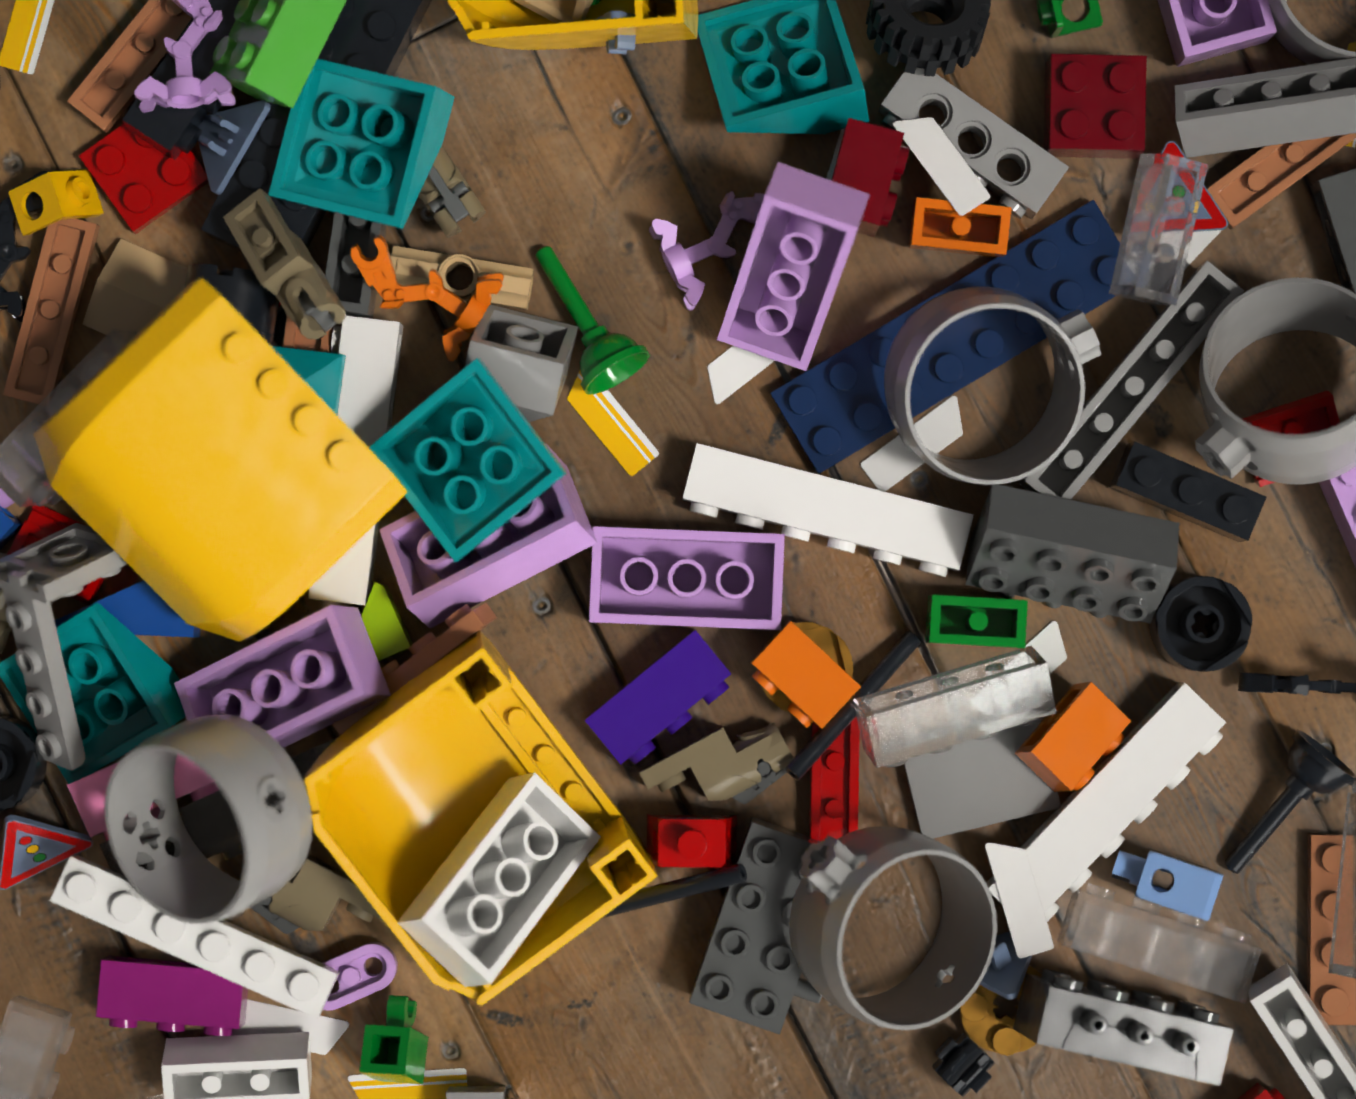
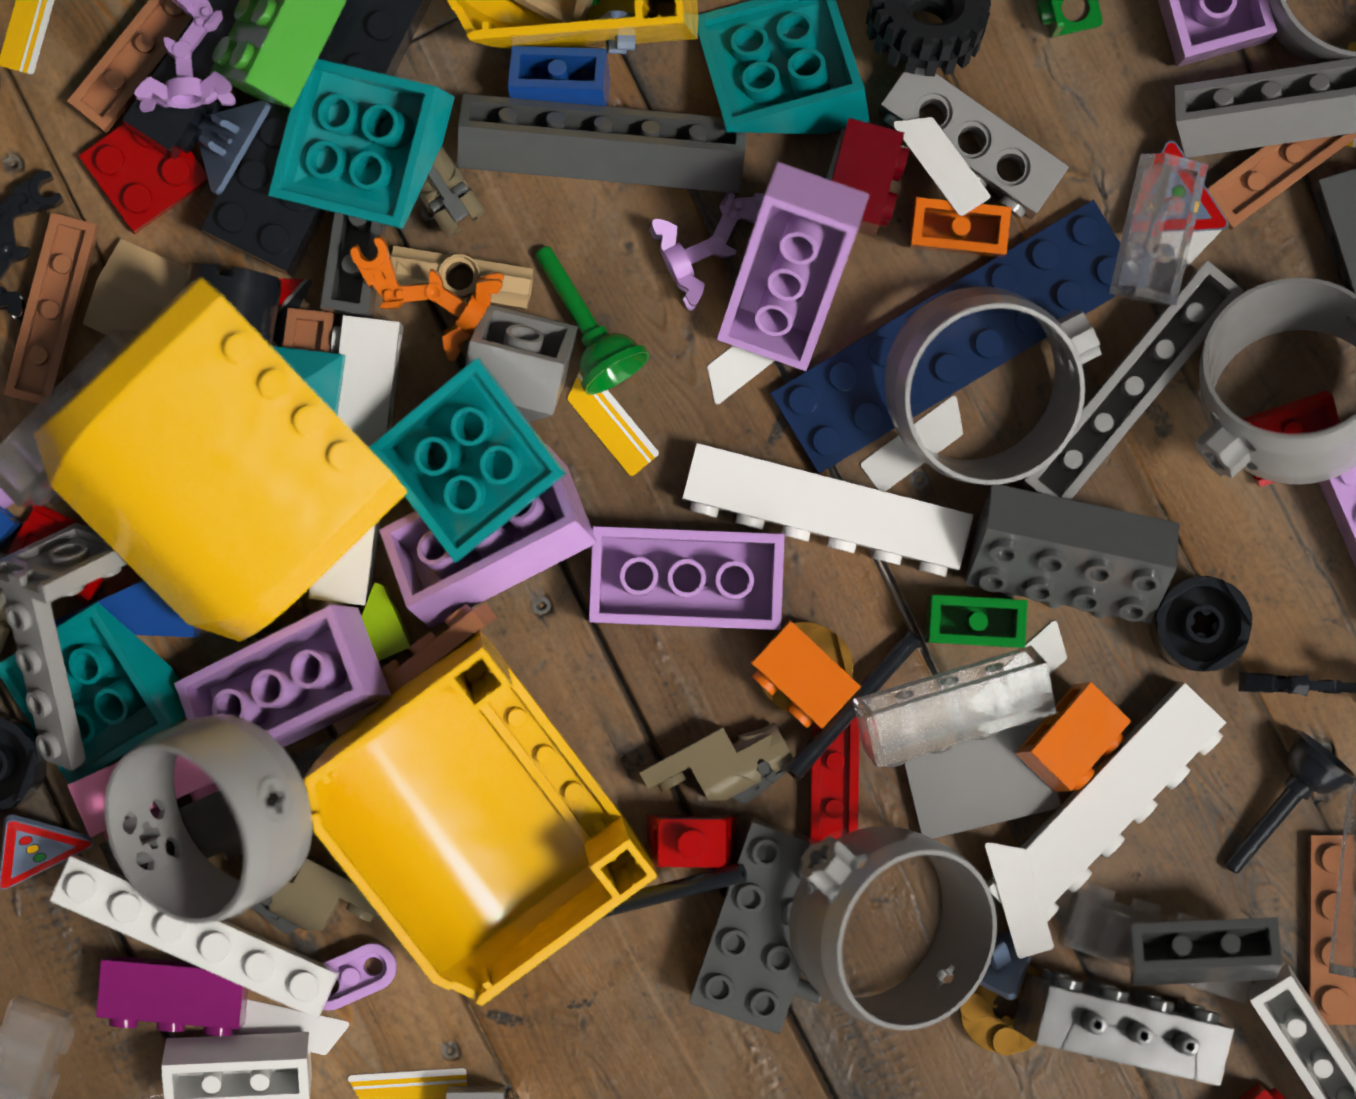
(63, 197): yellow bracket -> none
(285, 265): dark tan plate -> none
(395, 1050): green brick -> none
(499, 880): white brick -> none
(560, 75): none -> blue brick
(599, 143): none -> dark grey brick
(659, 699): dark purple brick -> none
(963, 1064): black gear -> none
(1095, 105): dark red brick -> none
(1187, 492): black brick -> none
(1193, 887): light blue torso -> none
(1204, 951): none -> dark grey brick

